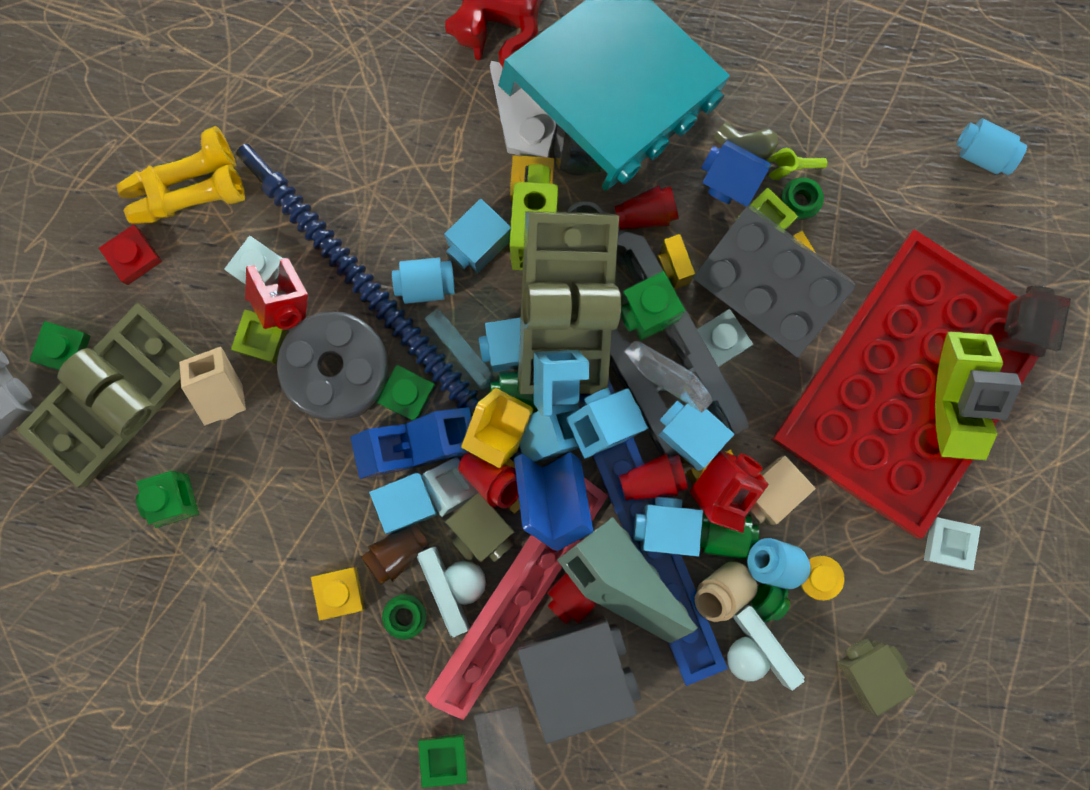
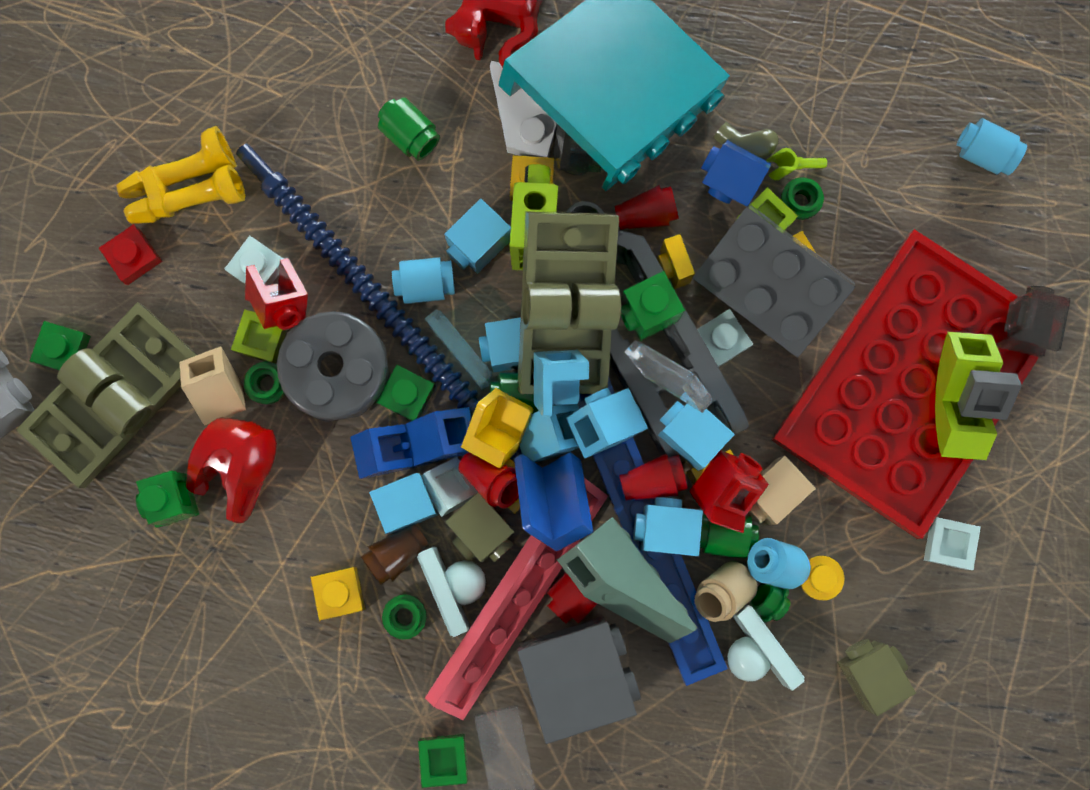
(242, 456): none -> red helmet
(253, 380): none -> green plate
(408, 128): none -> green brick

